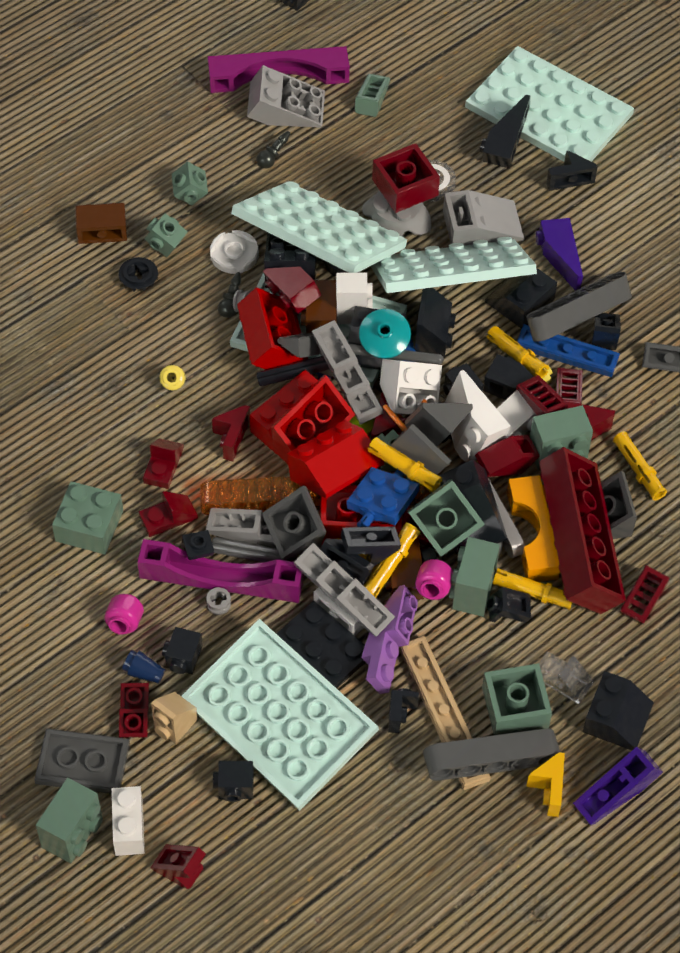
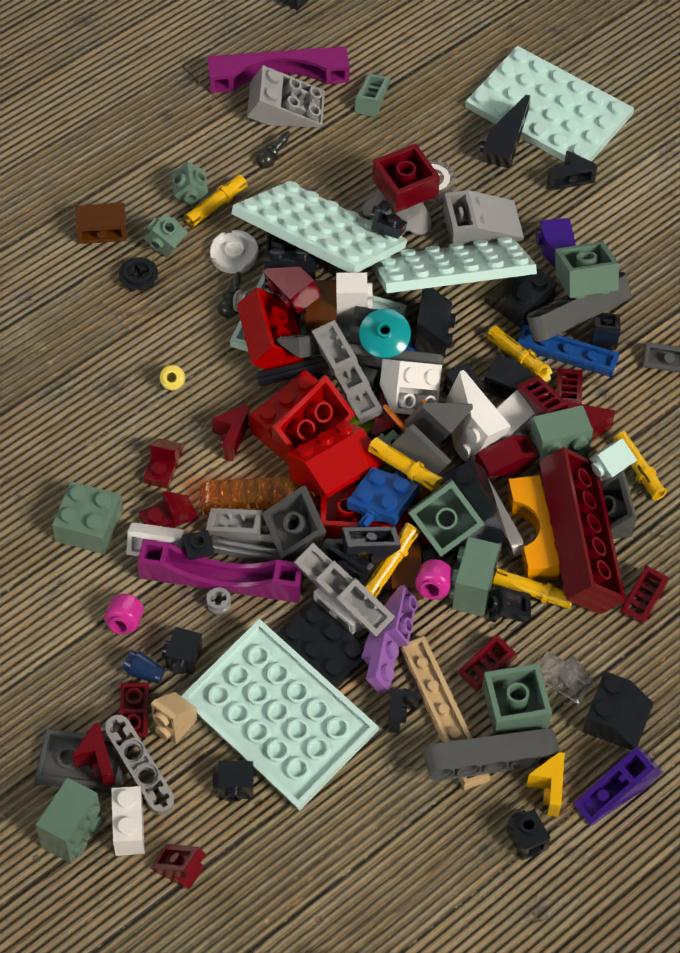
(93, 751): none -> dark red slope
(139, 531): none -> white slope
(143, 762): none -> light grey beam
(223, 195): none -> yellow pin
(387, 224): none -> black bracket
(487, 649): none -> dark red slope
(528, 834): none -> black brick
(587, 269): none -> sand green brick
(612, 459): none -> light aqua slope

